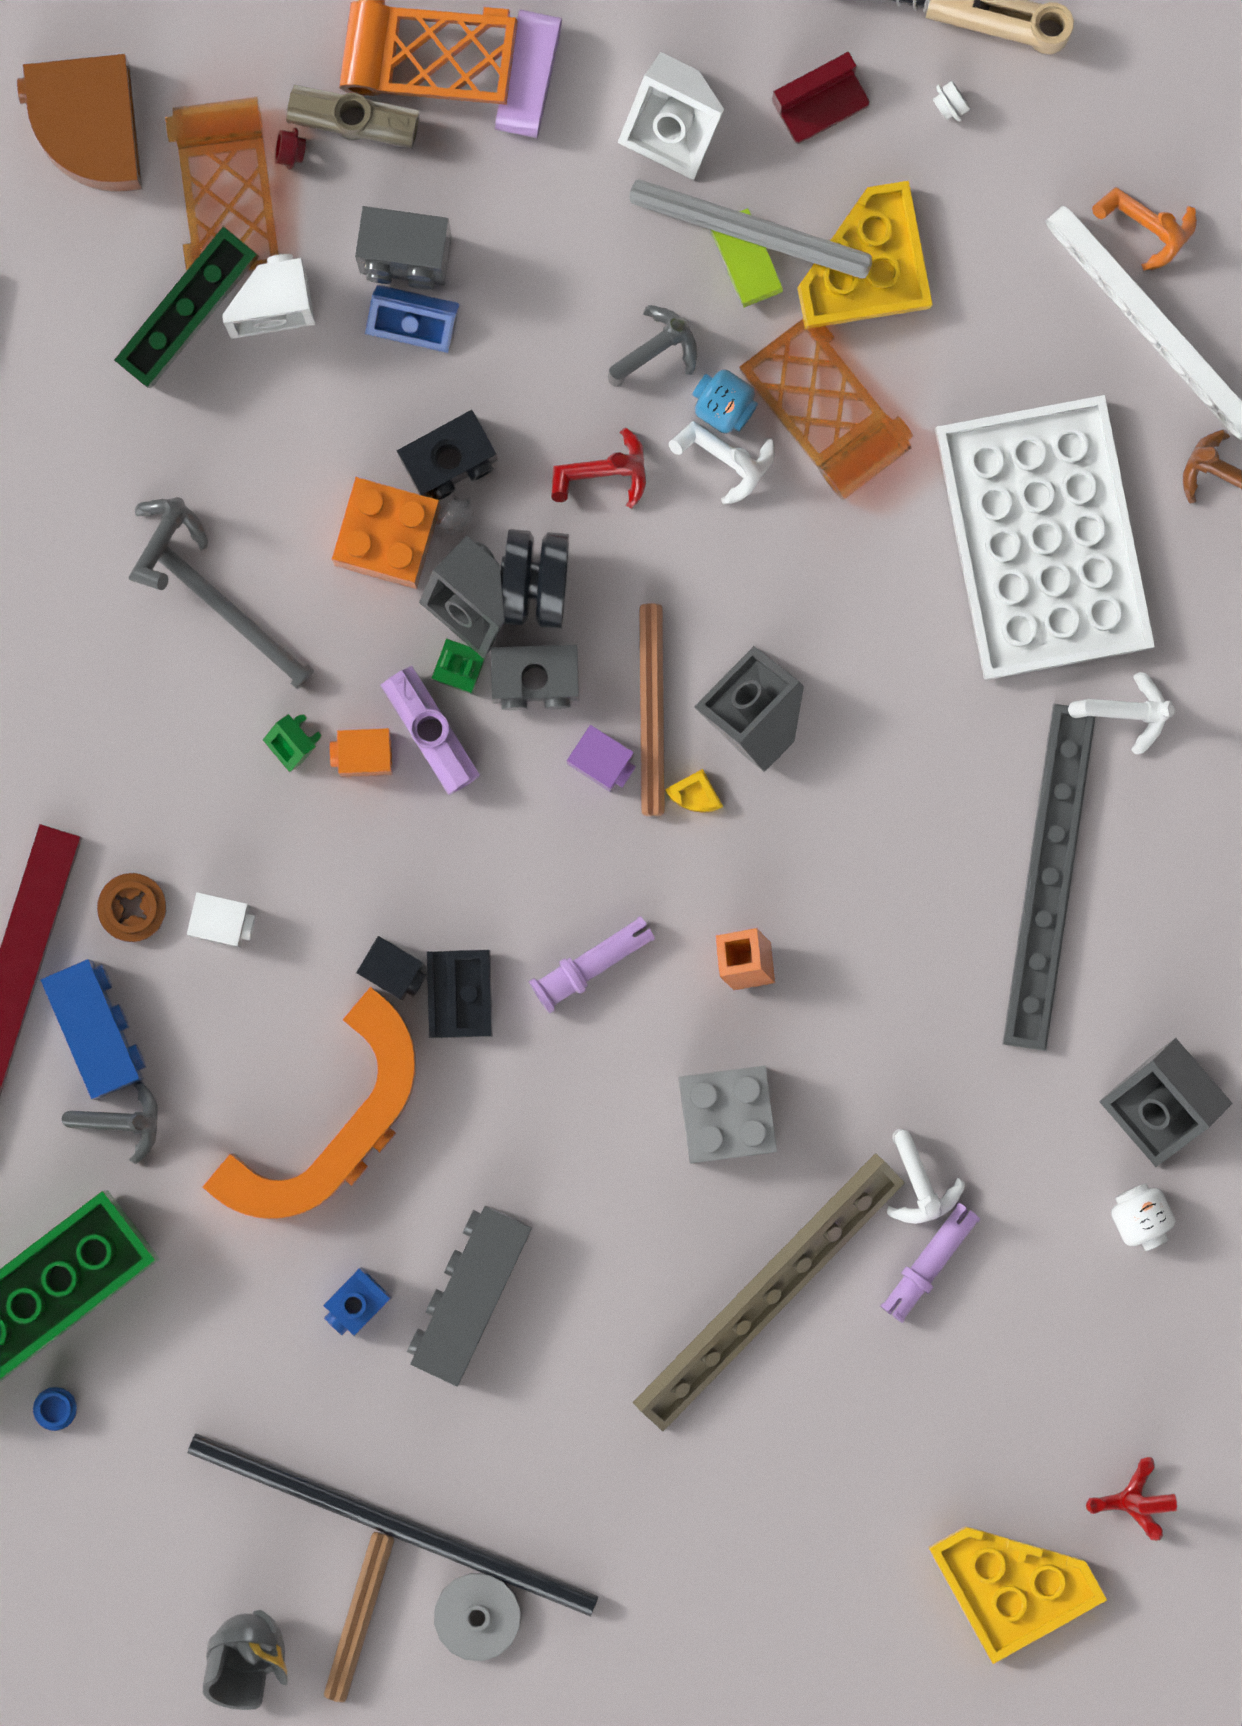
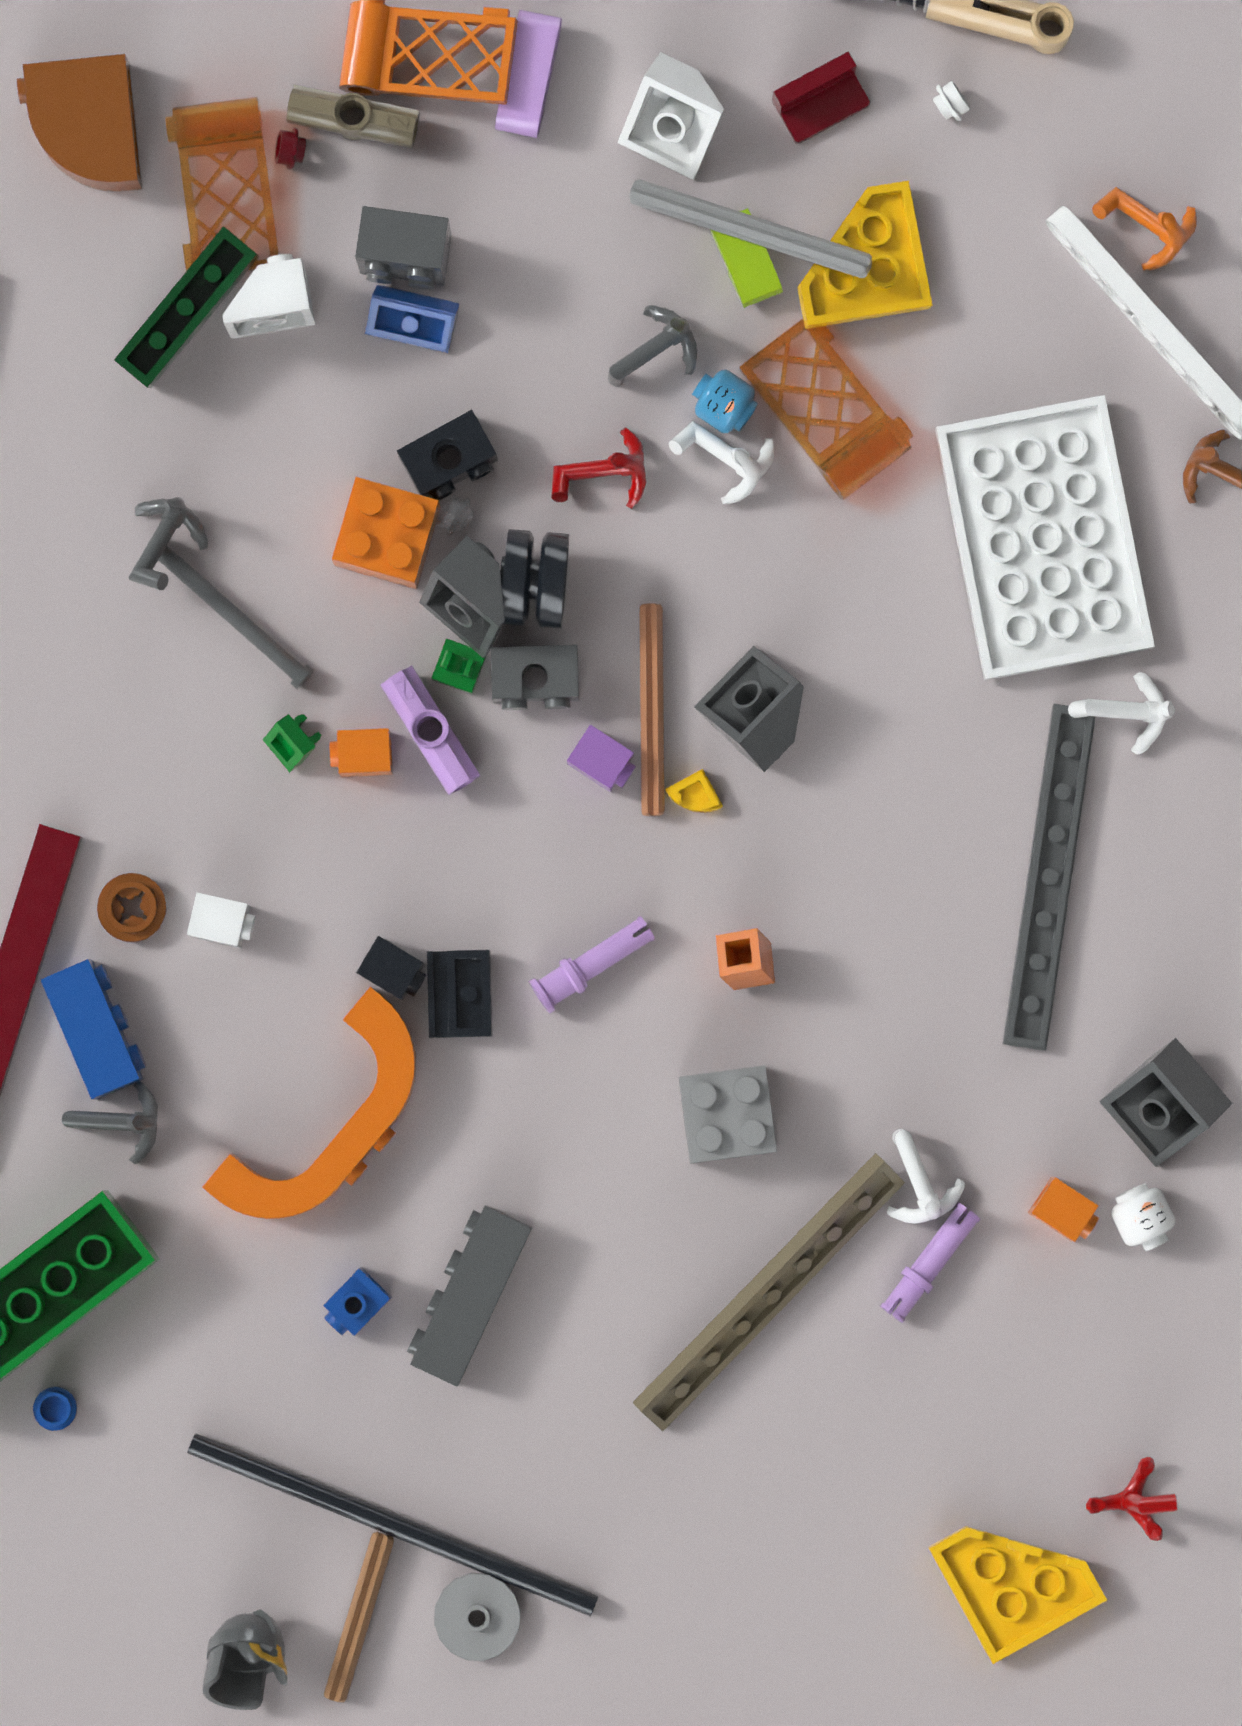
(1065, 1210): none -> orange brick

